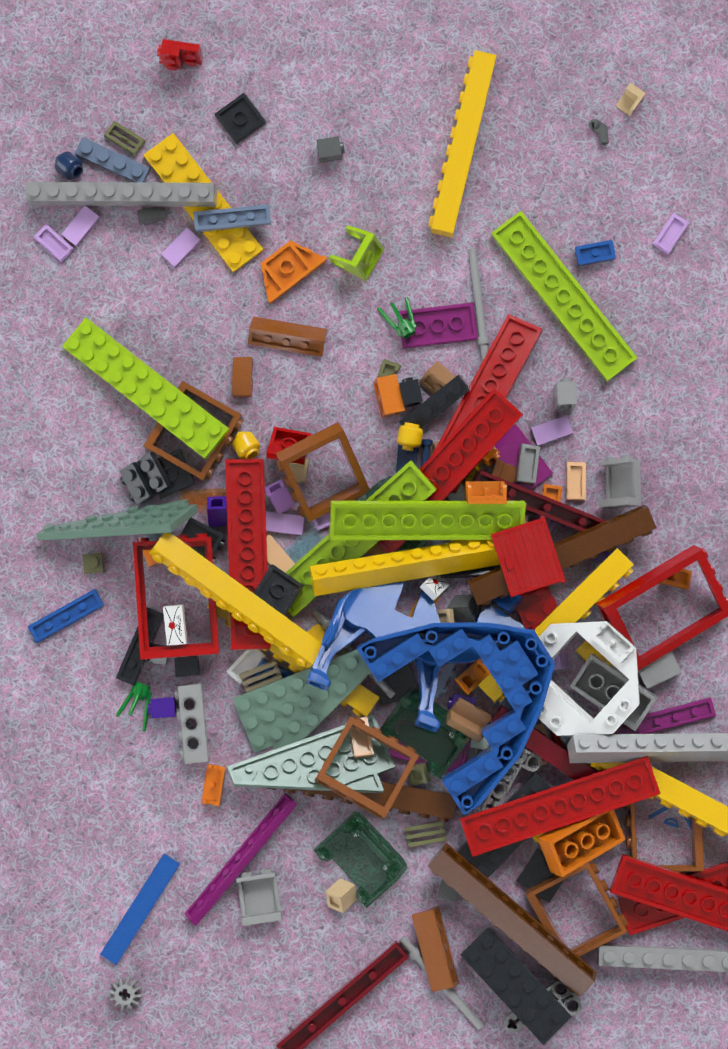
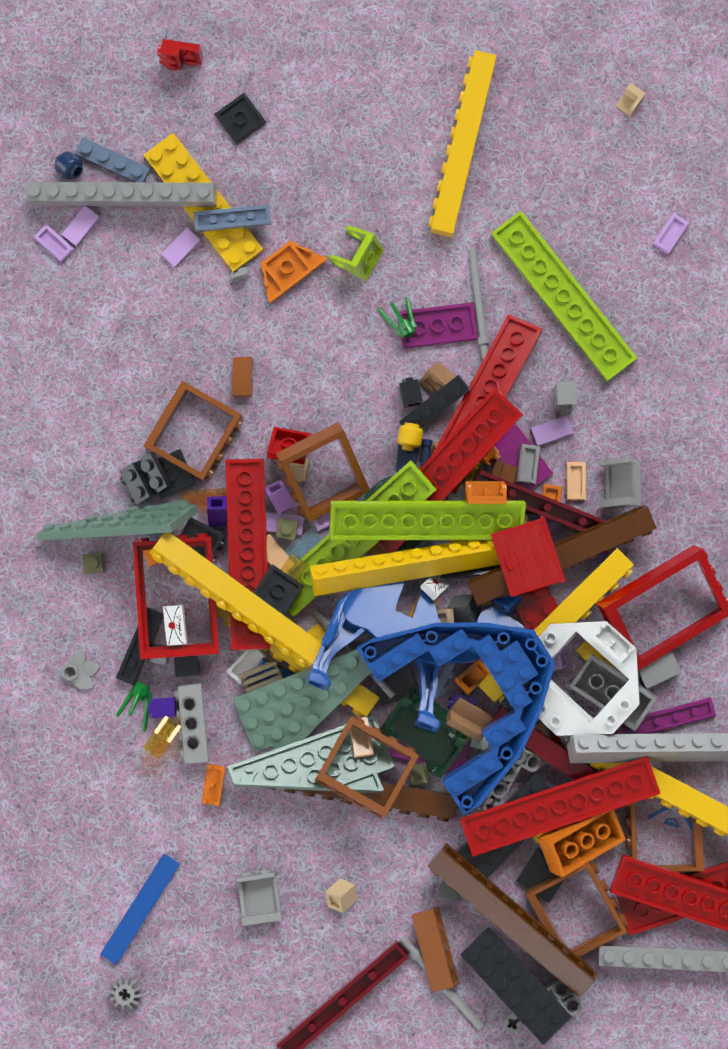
(65, 616): blue tile -> none
(83, 670): none -> light grey plate
(137, 146): olive tile -> none
(146, 388): lime plate -> none
(150, 215): dark grey cone -> none
(162, 737): none -> clear yellow slope
(240, 859): magenta tile -> none
(241, 274): none -> light grey tile
(246, 445): yellow head -> none
(287, 336): dark orange panel -> none
(287, 529): none -> olive plate
(294, 566): none -> clear yellow tile
(330, 149): dark grey brick -> none
(363, 856): clear green windscreen -> none
(388, 368): olive tile -> none
(388, 395): orange hinge -> none
(428, 841): olive tile -> none
(595, 253): blue plate -> none
(601, 130): dark grey arm -> none
(680, 579): orange slope -> none

